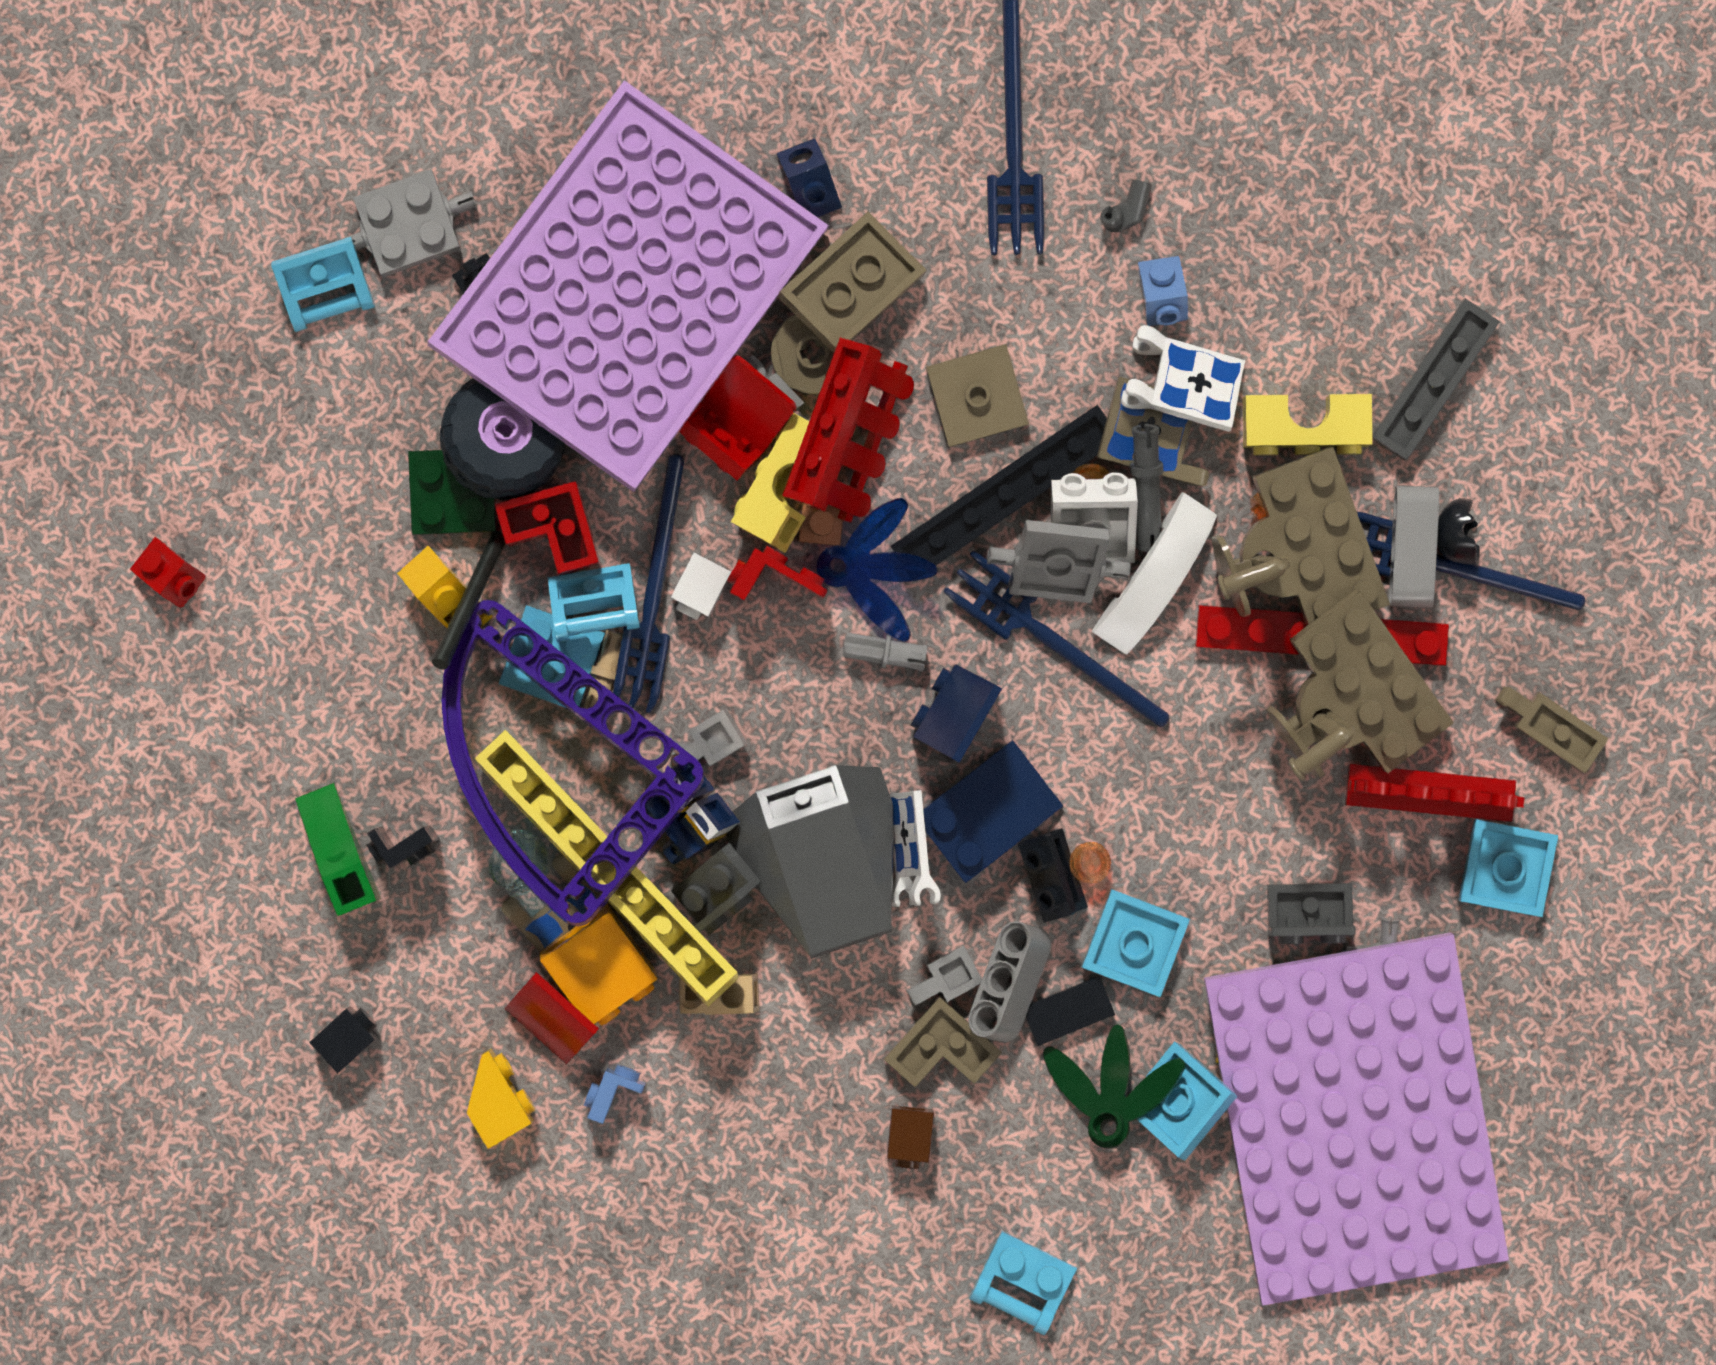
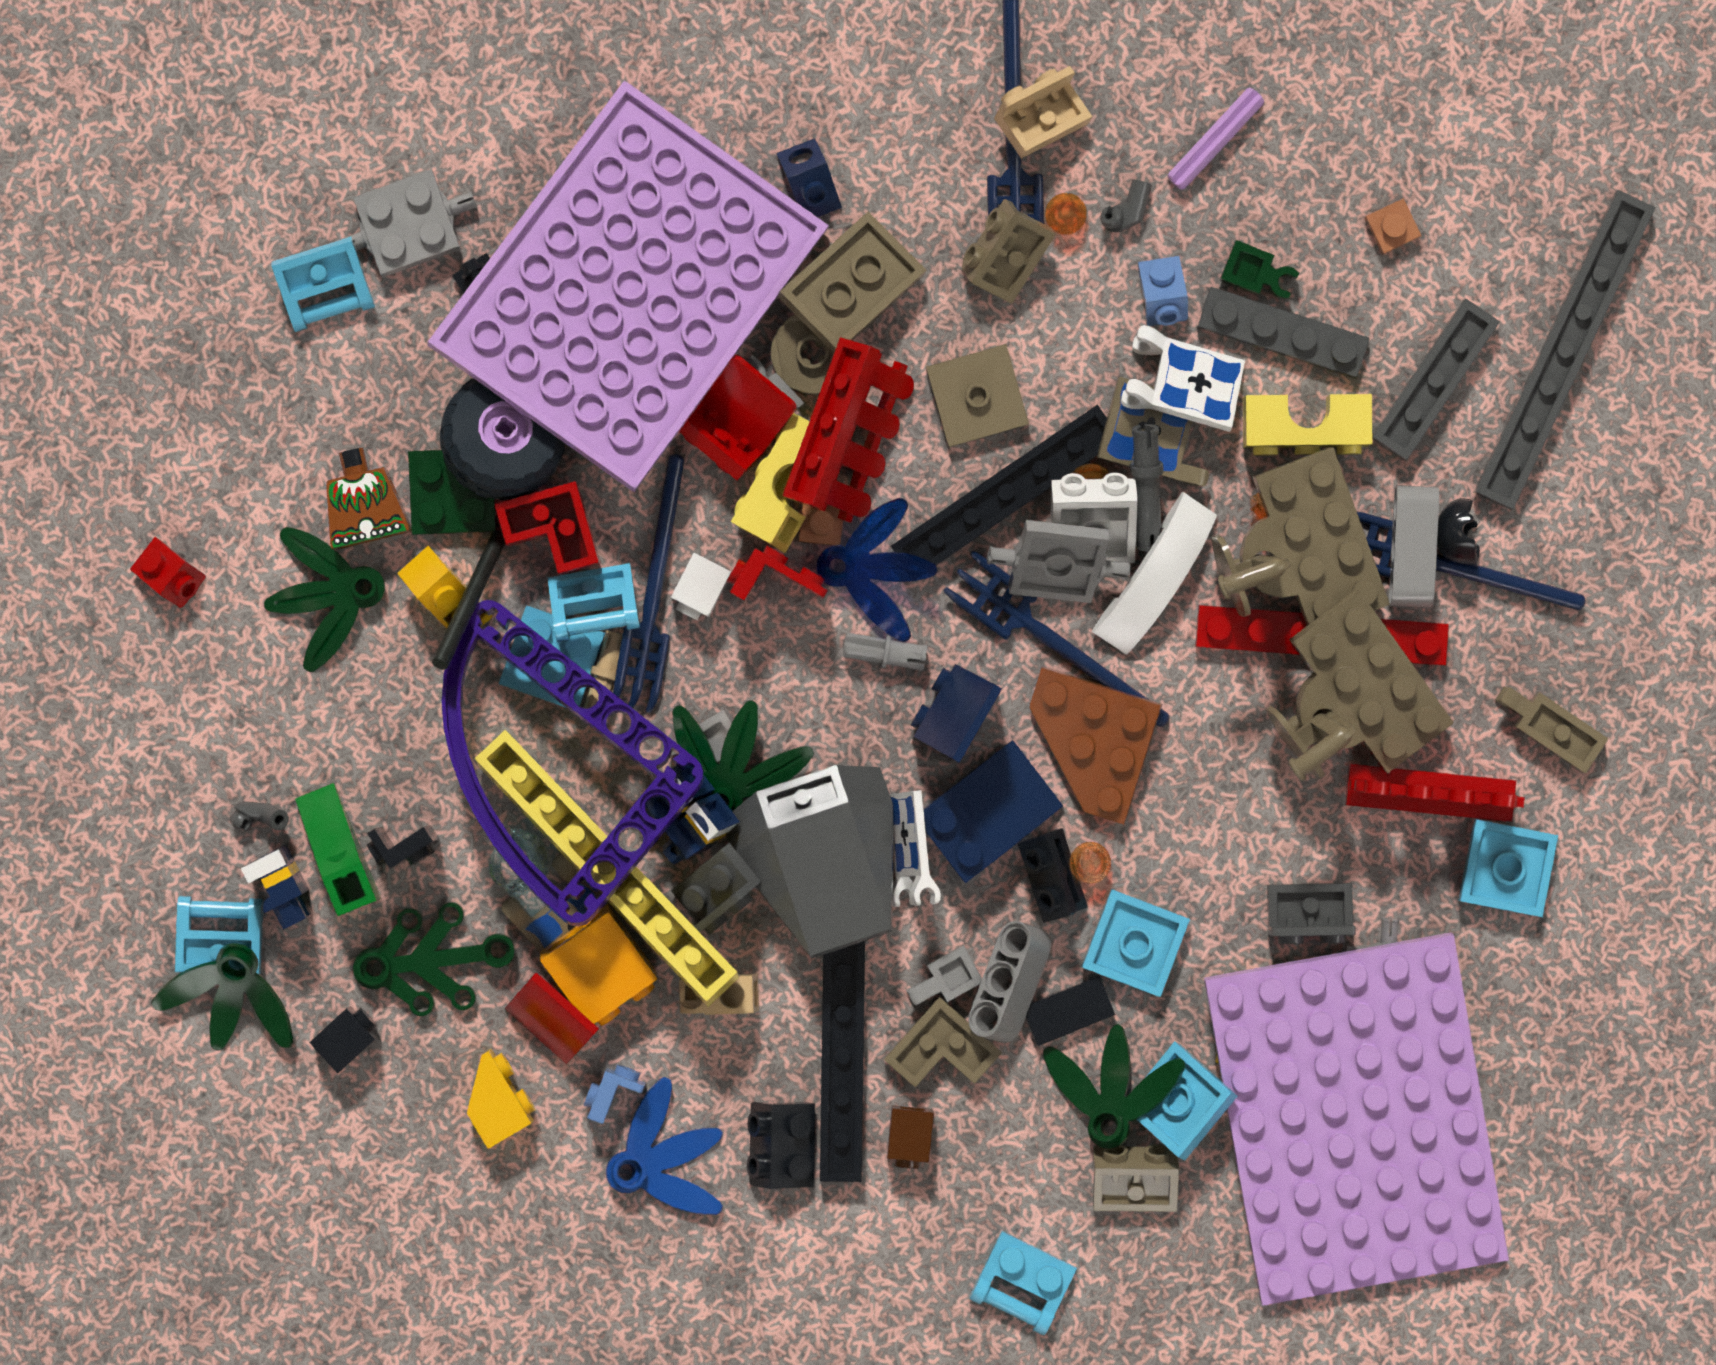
(202, 946): none -> medium azure plate
(235, 974): none -> dark green plant
(262, 812): none -> dark grey arm
(283, 884): none -> dark blue hips
(318, 595): none -> dark green plant
(363, 504): none -> torso
(426, 960): none -> dark green plant
(672, 1152): none -> blue plant
(729, 775): none -> dark green plant
(781, 1145): none -> black bracket
(842, 1064): none -> black plate
(1006, 251): none -> dark tan bracket
(1042, 112): none -> tan bracket
(1065, 213): none -> clear orange plate
(1096, 738): none -> dark orange plate
(1135, 1179): none -> dark tan bracket
(1216, 138): none -> lavender axle
(1251, 269): none -> dark green plate
(1283, 332): none -> dark grey plate
(1392, 226): none -> nougat plate
(1564, 349): none -> dark grey plate

